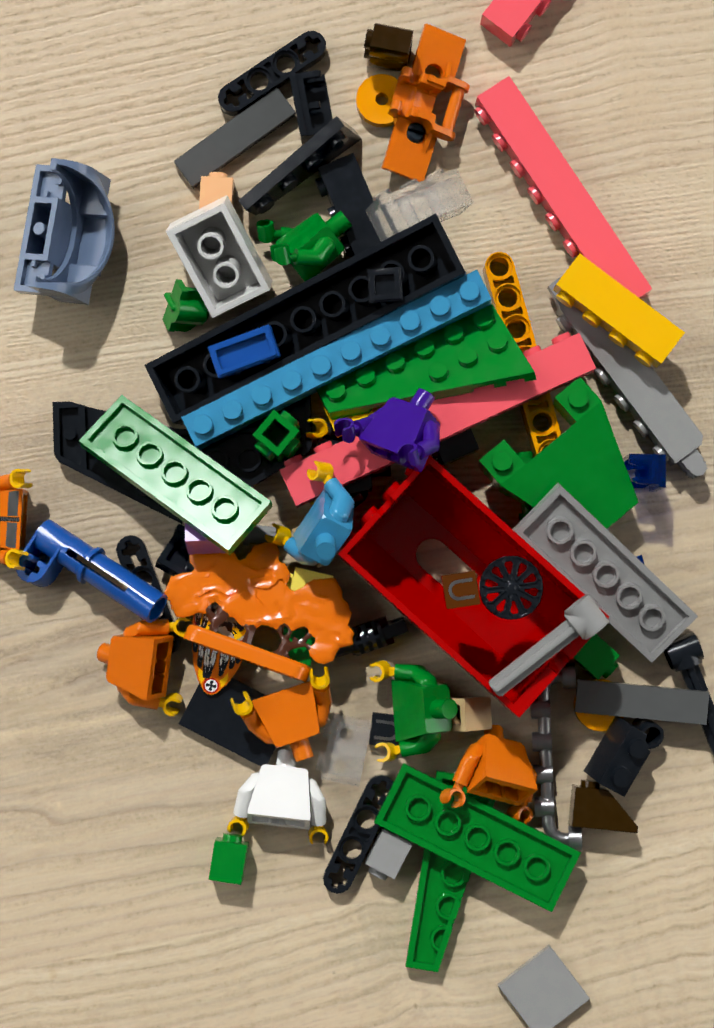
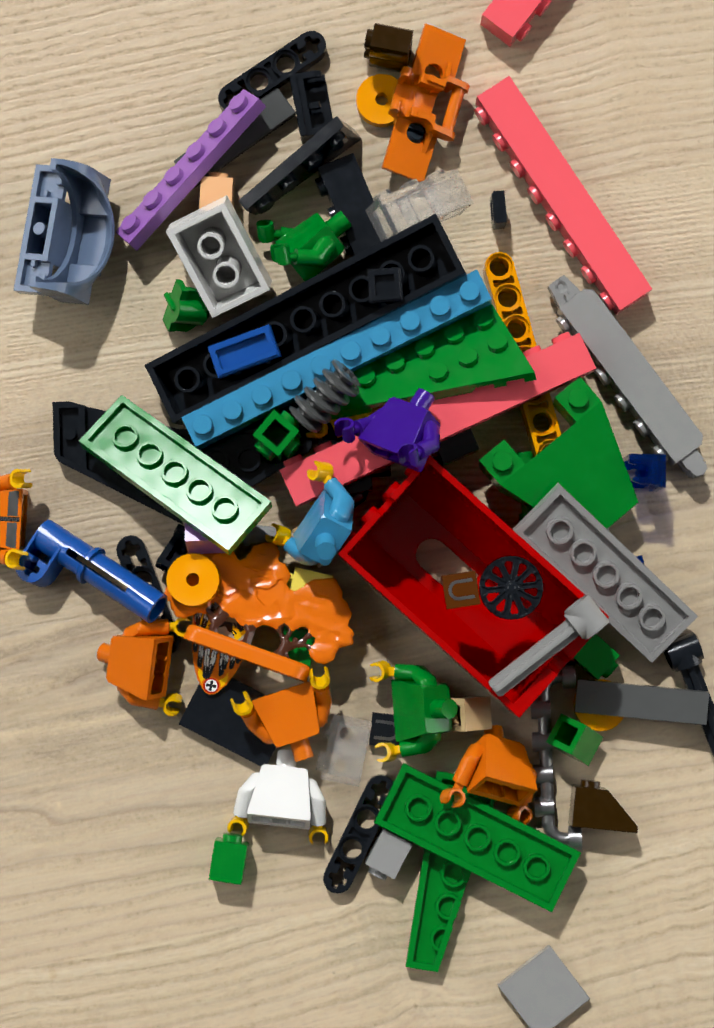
(178, 577): none -> light orange piece
(190, 169): none -> medium lavender plate
(326, 398): none -> dark grey piece
(374, 635): black hinge -> none
(498, 210): none -> black tile
(574, 739): none -> green brick
(617, 311): yellow brick -> none
(623, 753): black hinge -> none

